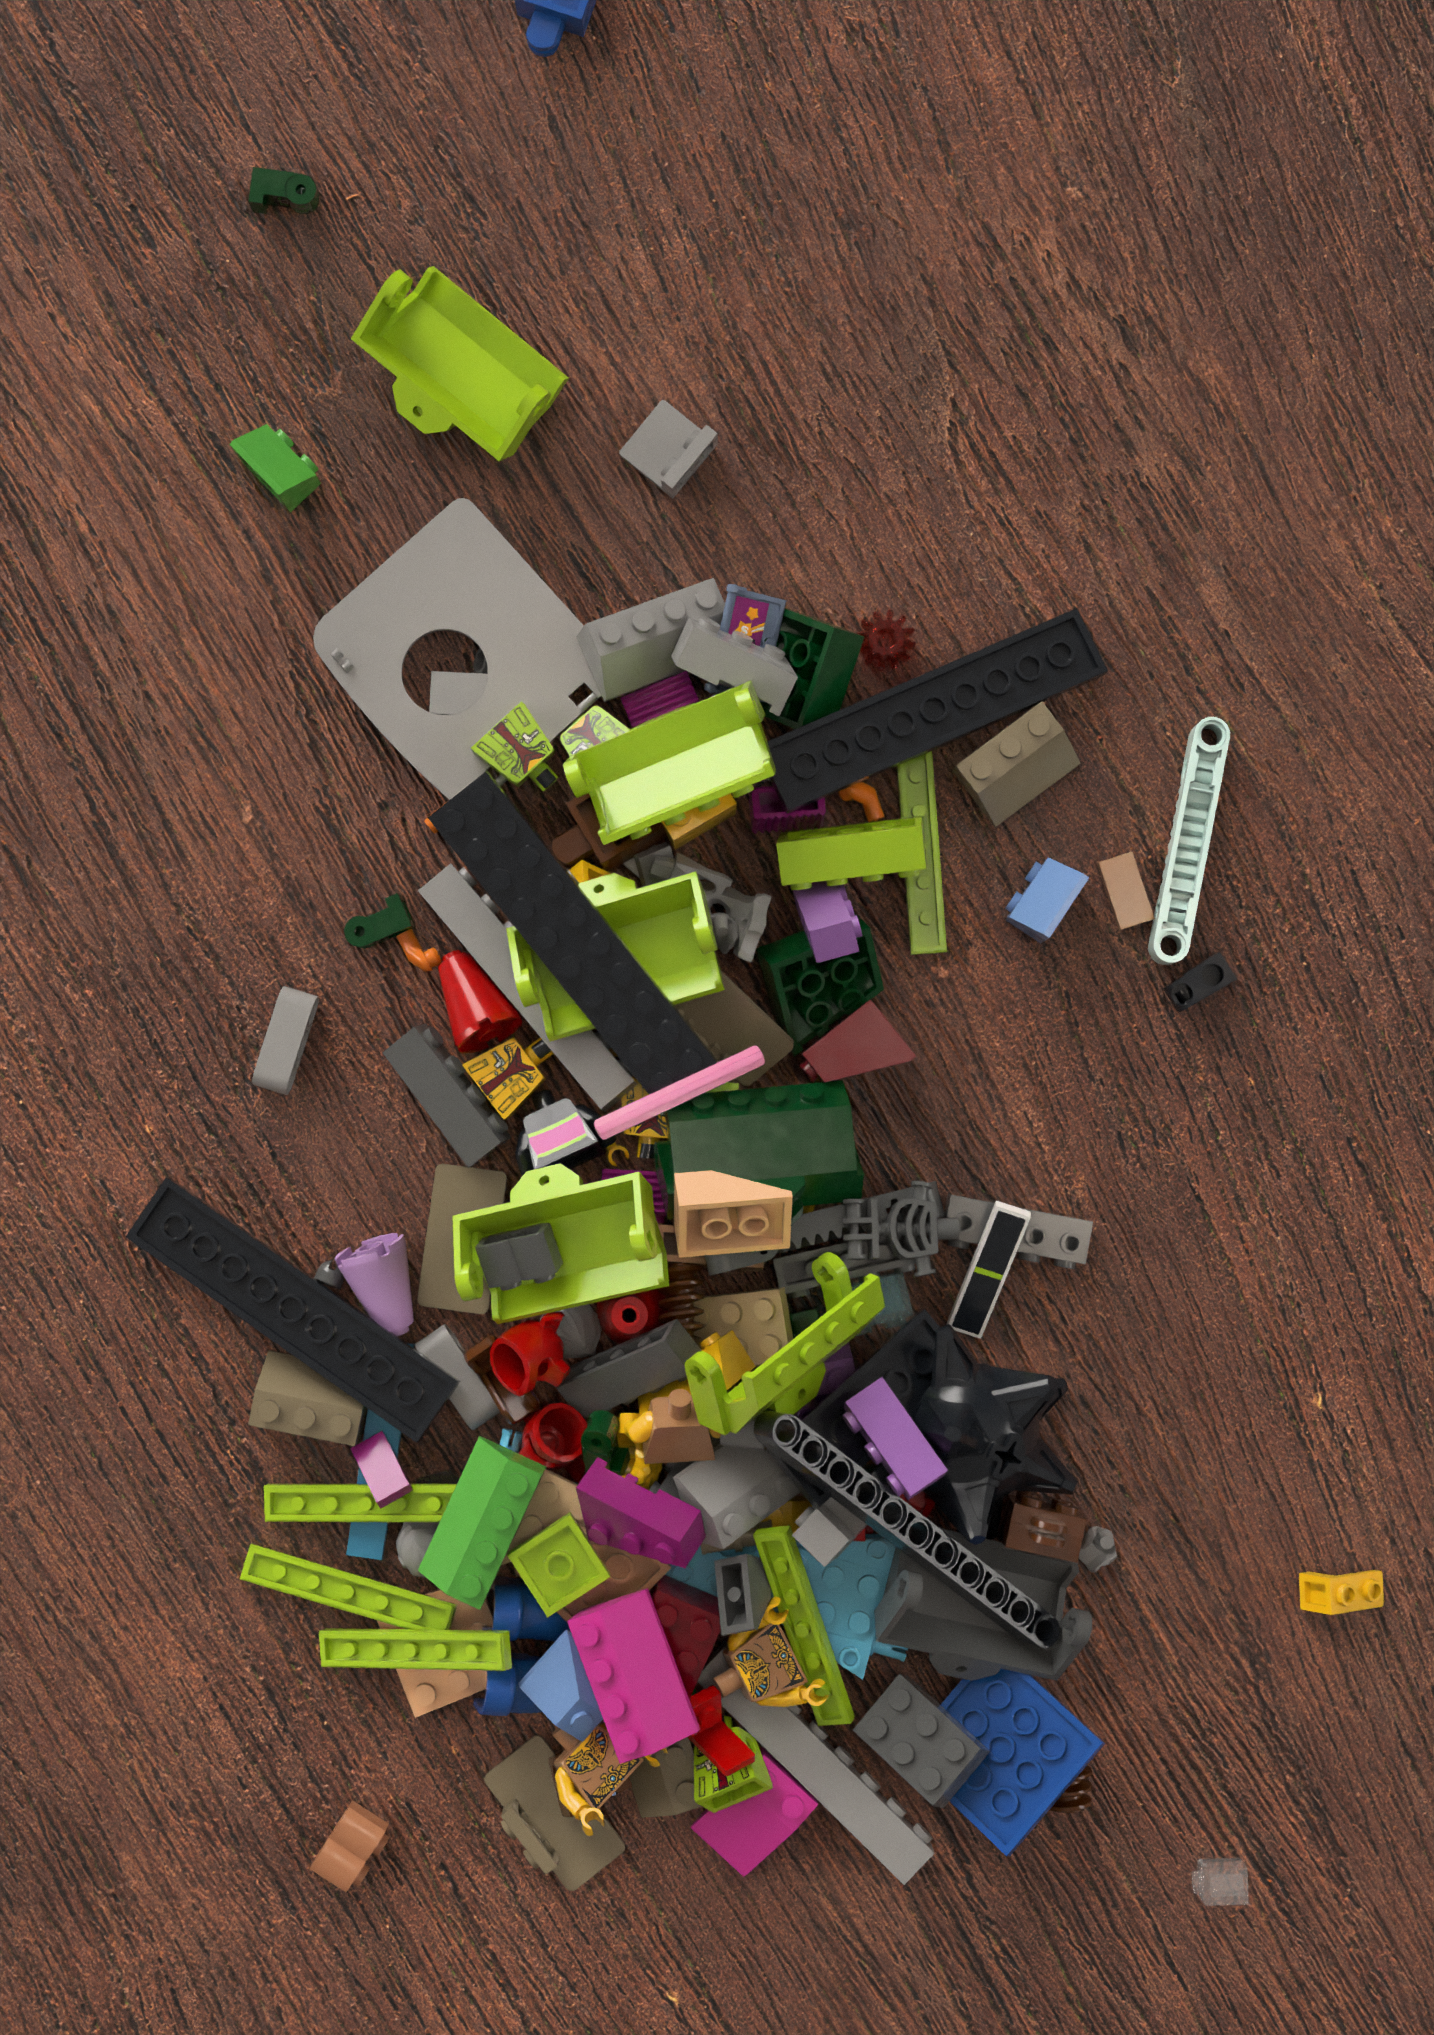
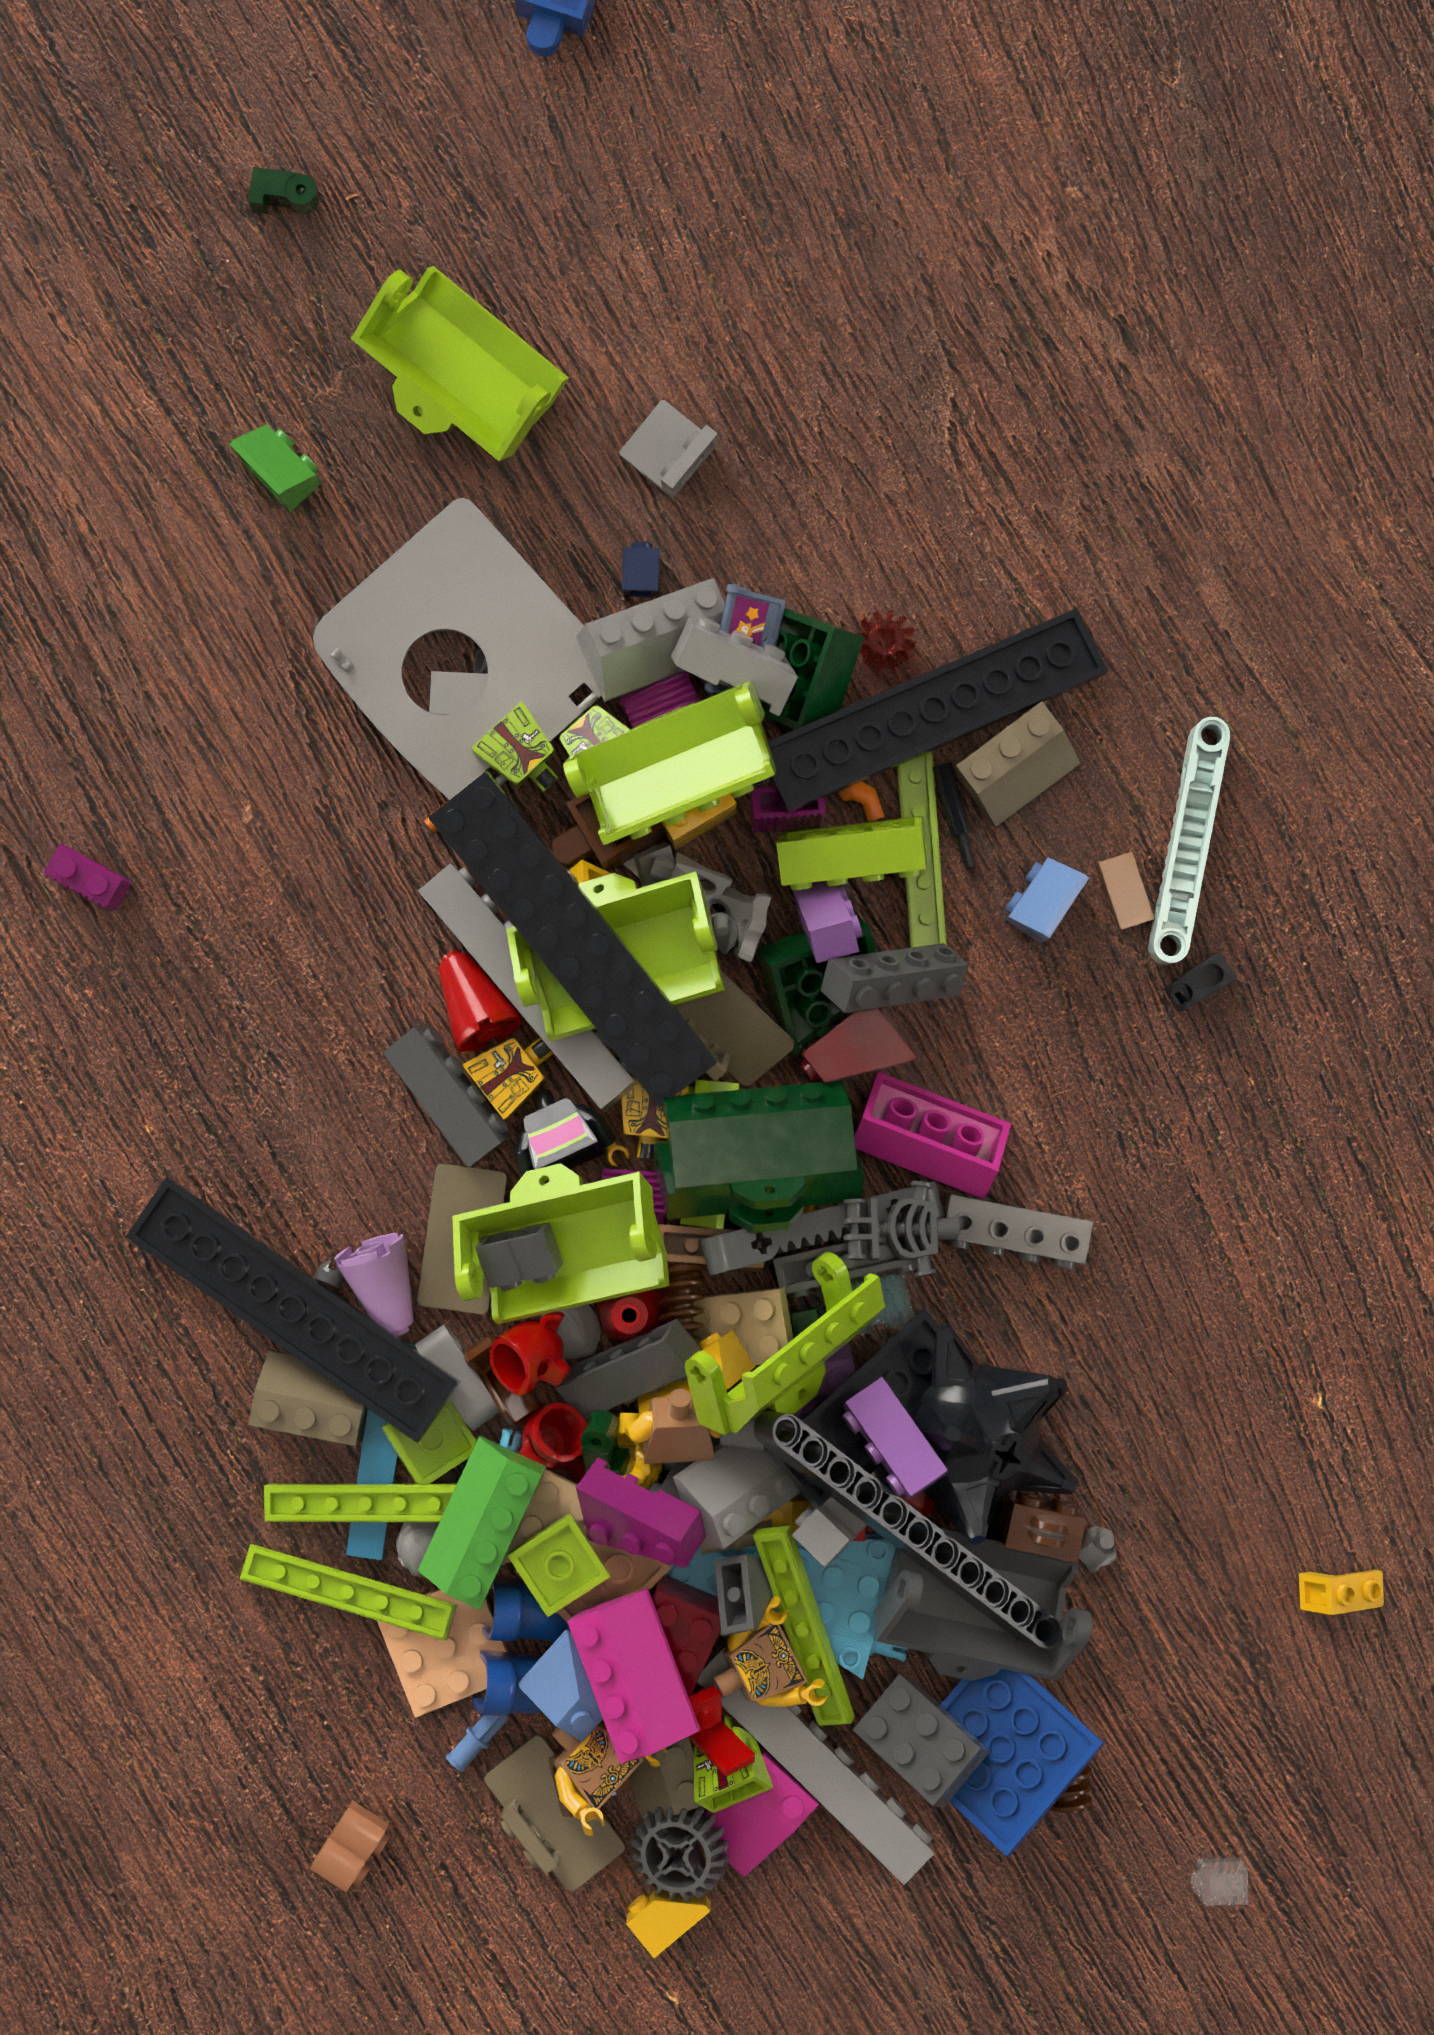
(87, 878): none -> magenta brick
(285, 1040): light grey beam -> none
(380, 926): dark green leg -> none
(381, 1469): tile -> none
(415, 953): orange arm -> none
(416, 1649): lime tile -> none
(440, 1449): none -> lime plate
(475, 1740): none -> medium blue axle
(641, 570): none -> dark blue brick
(661, 1922): none -> yellow slope
(679, 1092): bright pink axle -> none
(695, 1874): none -> dark grey gear
(729, 1214): light nougat slope -> none
(894, 977): none -> dark grey brick
(931, 1135): none -> dark pink slope
(954, 810): none -> black axle
(988, 1269): black tile -> none

